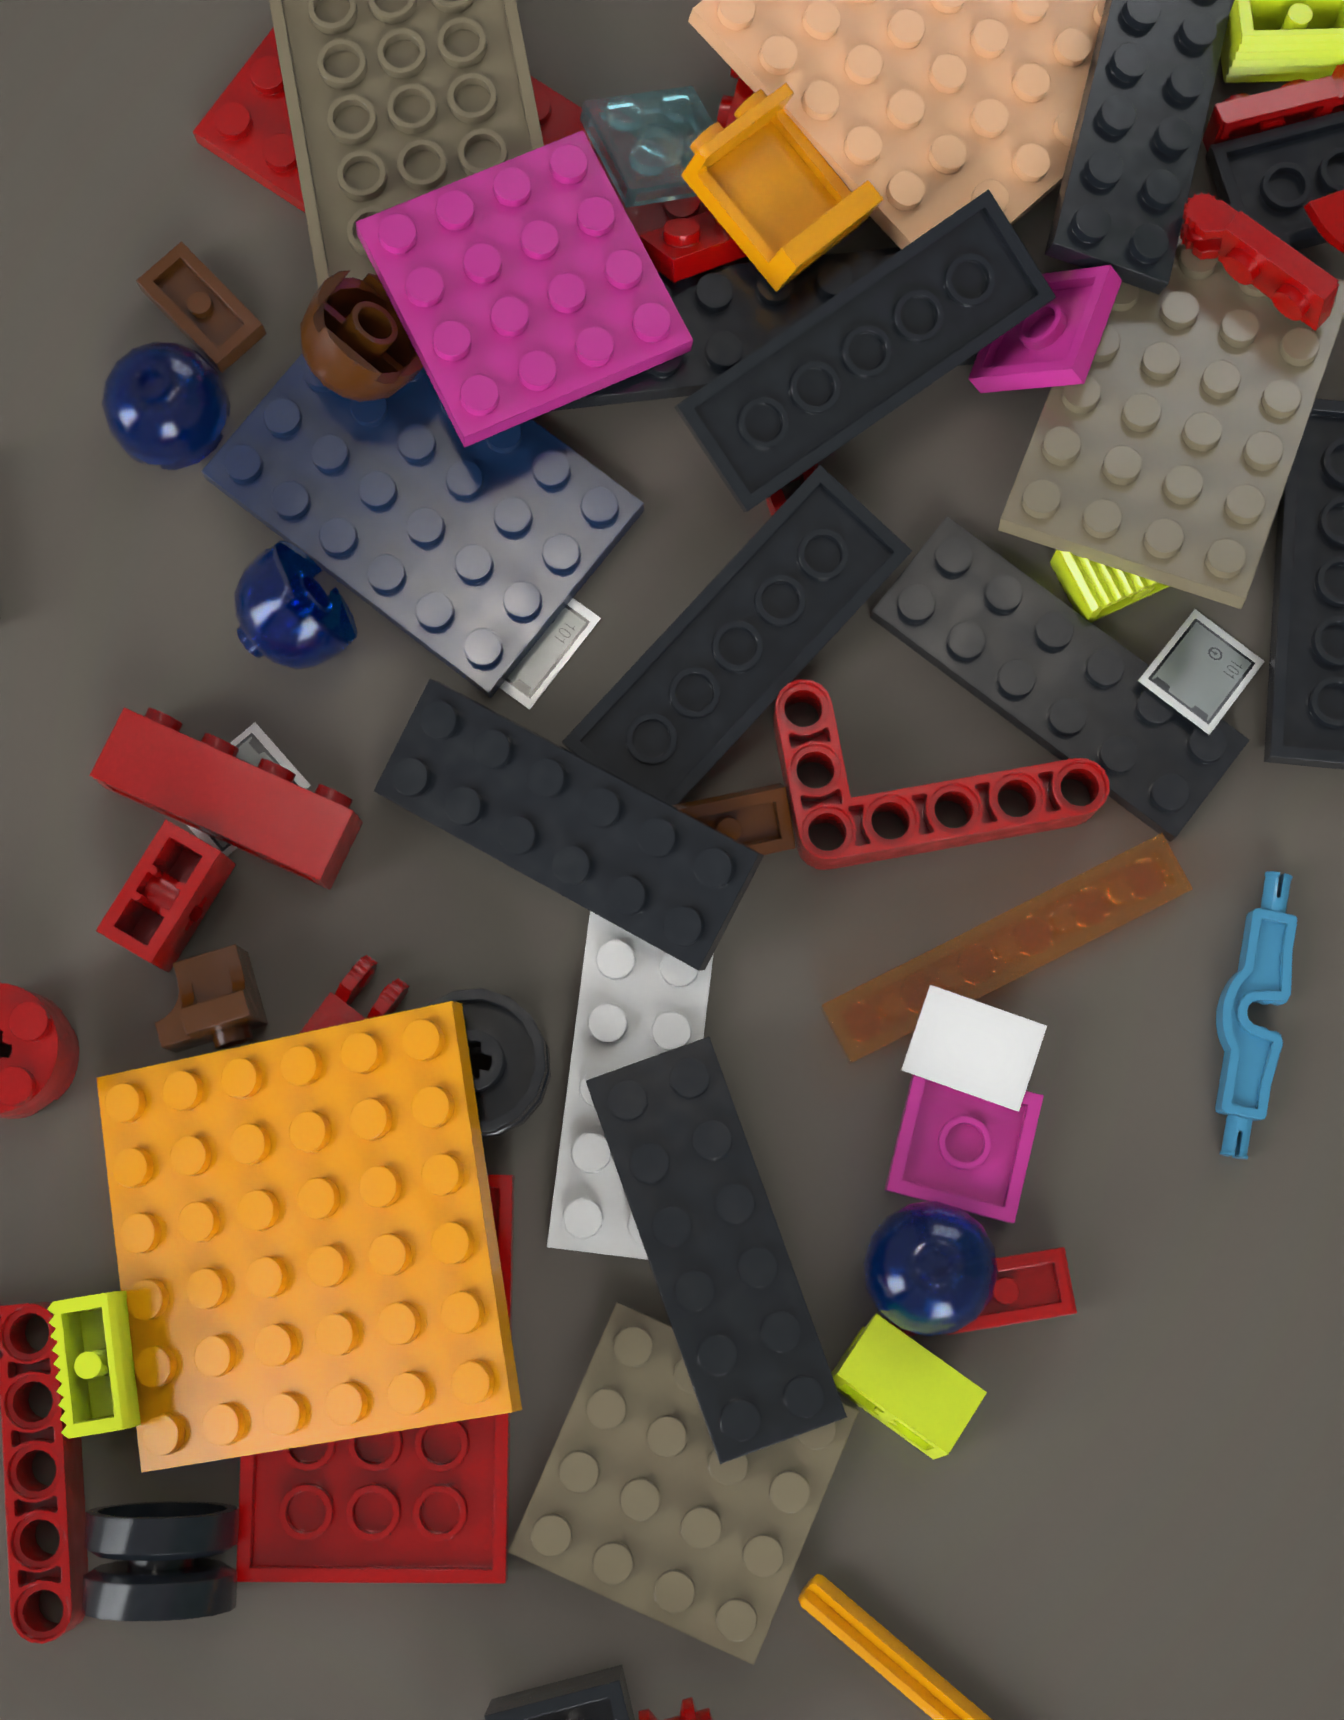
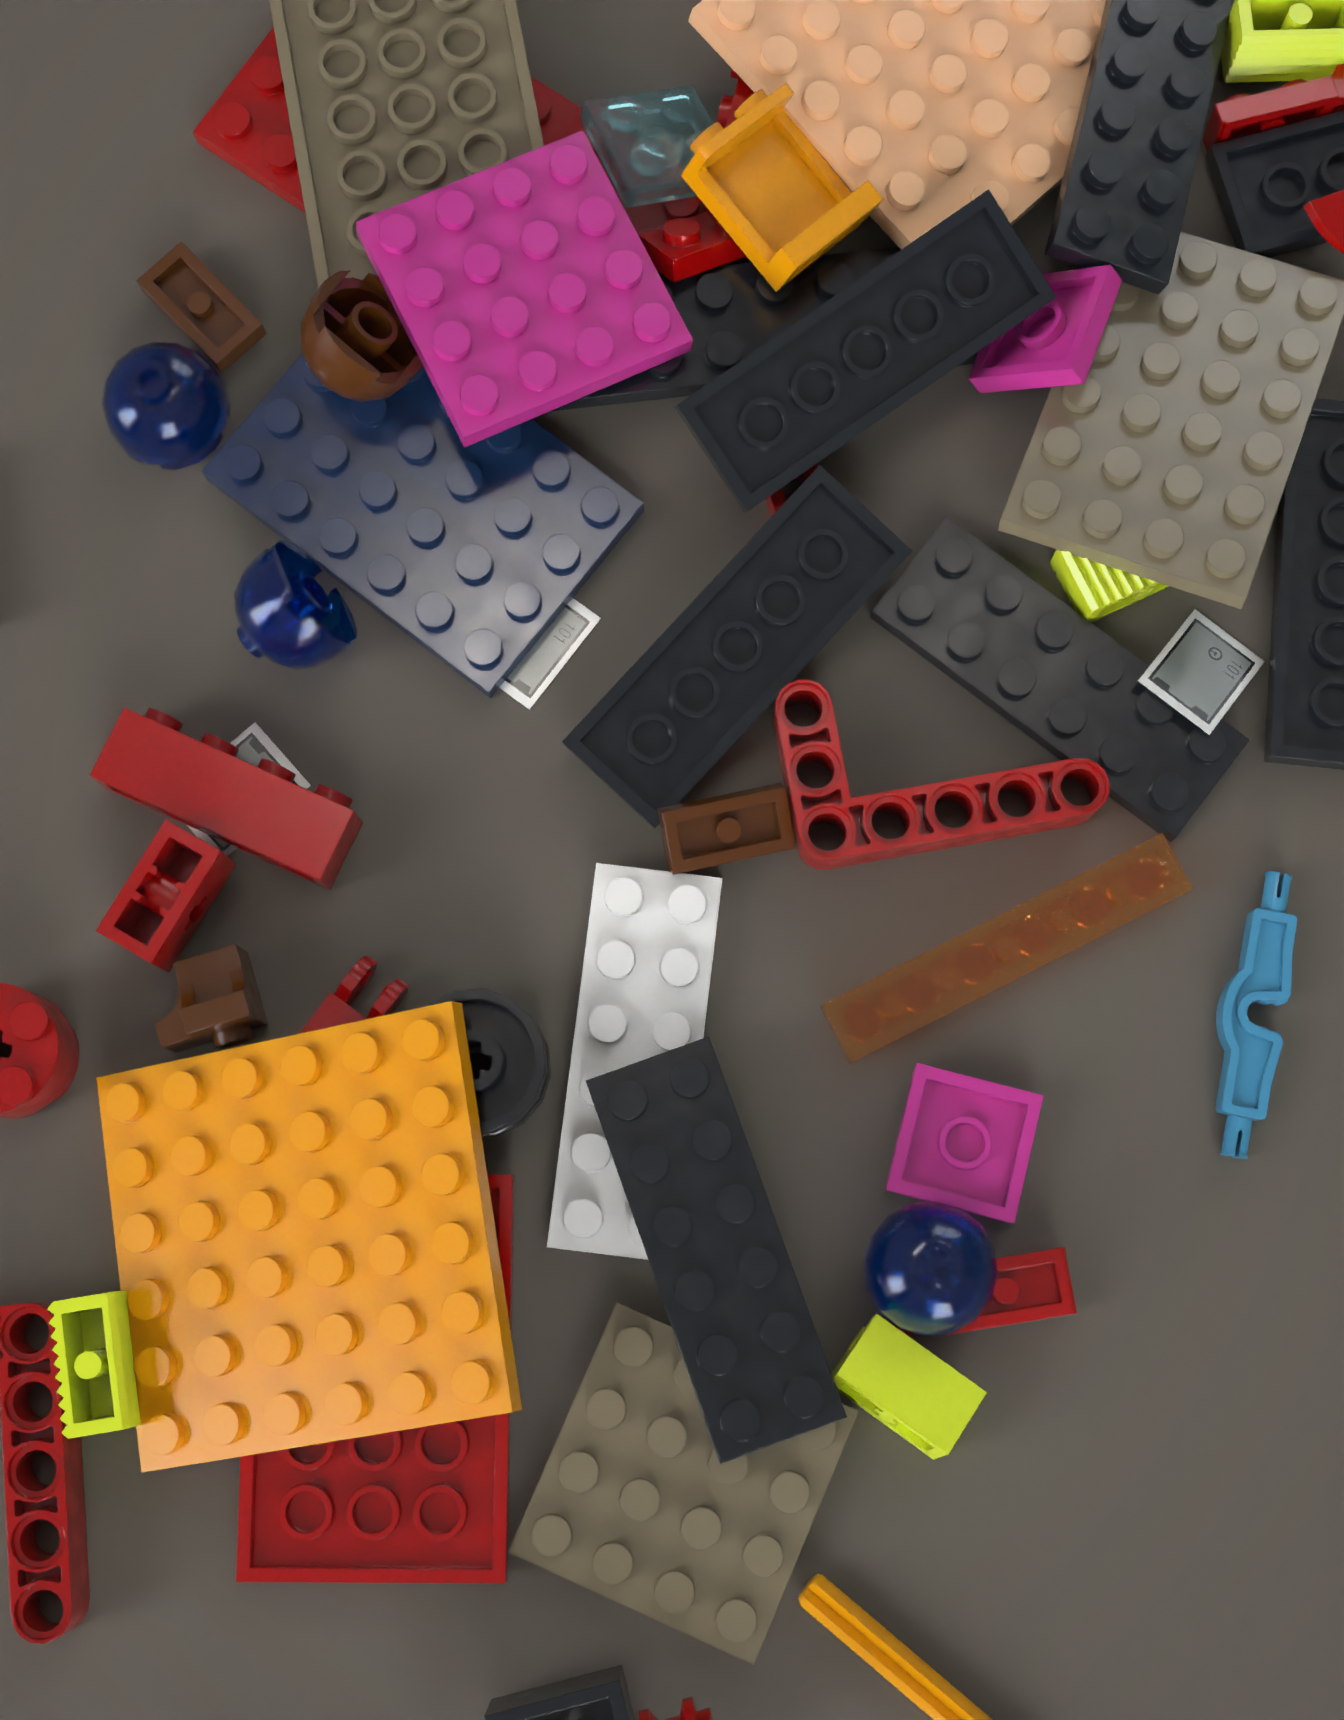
(162, 1561): black wheel -> none
(569, 824): black plate -> none
(974, 1048): white sticker -> none
(1258, 258): red hinge -> none

